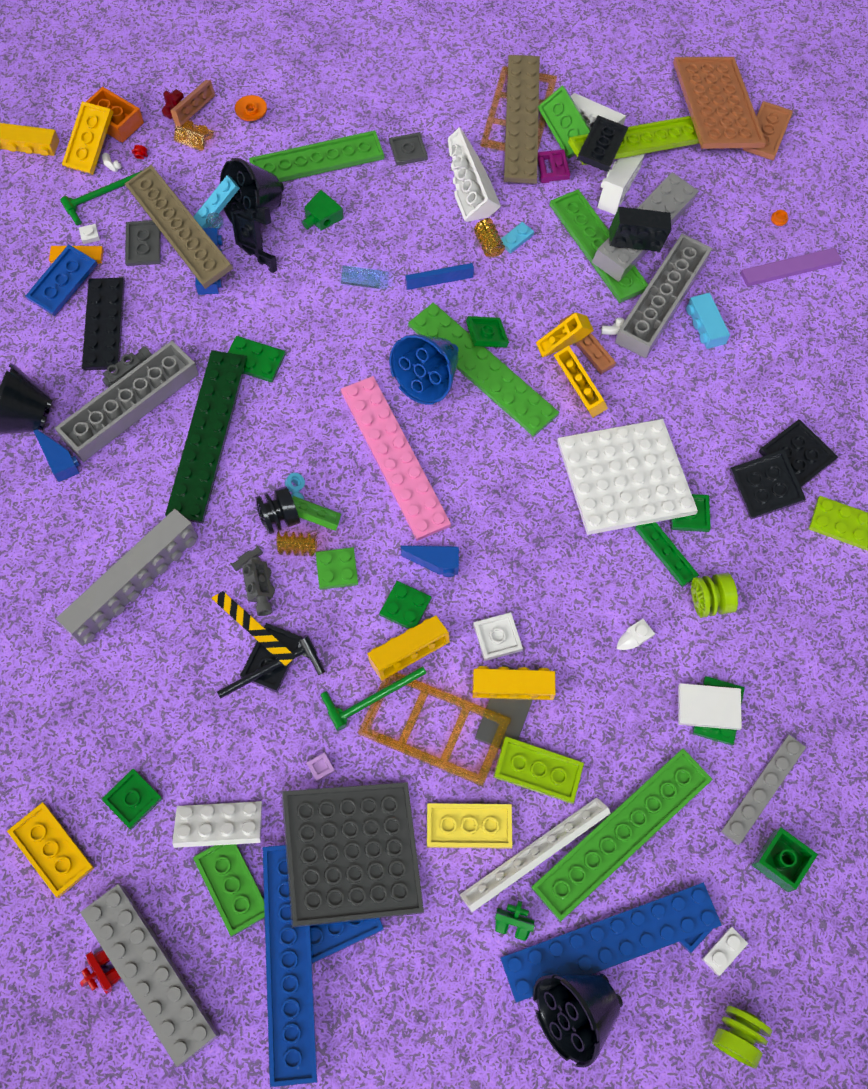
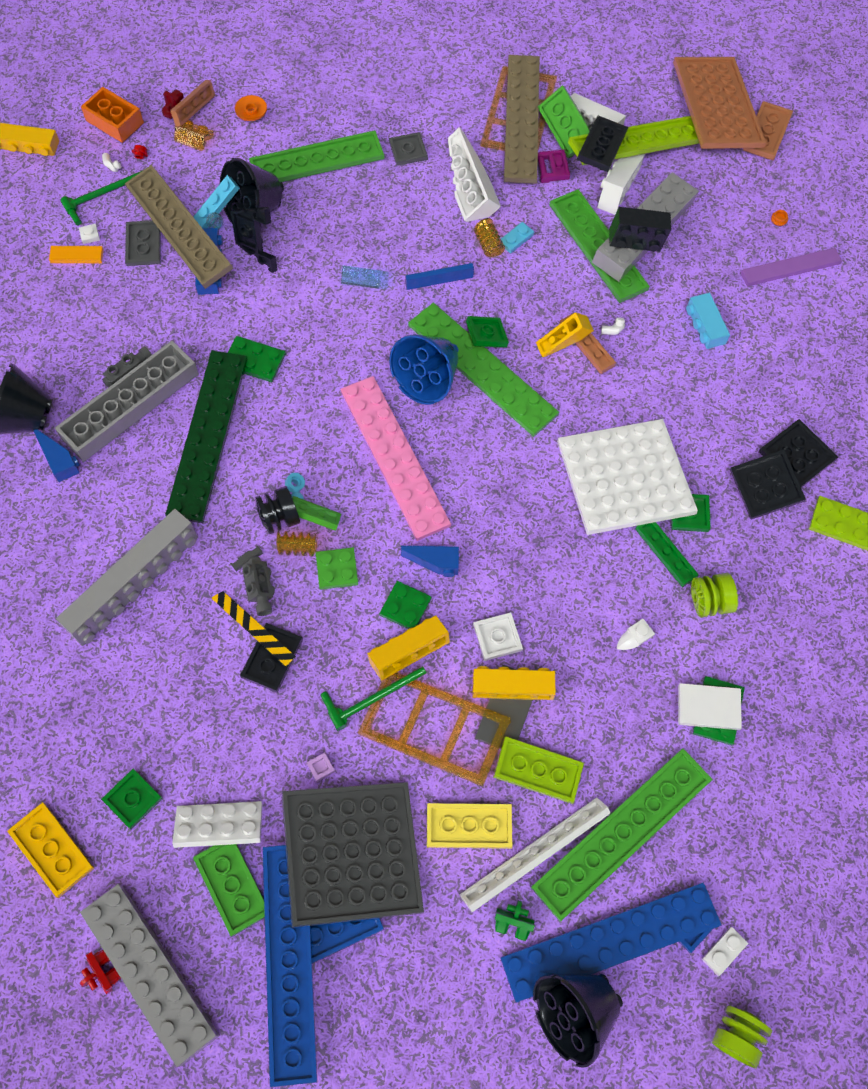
(61, 280): blue plate -> none
(87, 138): yellow plate -> none
(103, 323): black plate -> none
(304, 648): black bar -> none
(322, 212): green torso -> none
(580, 381): yellow brick -> none
(663, 296): light grey brick -> none
(763, 790): light grey plate -> none
(784, 860): green brick -> none

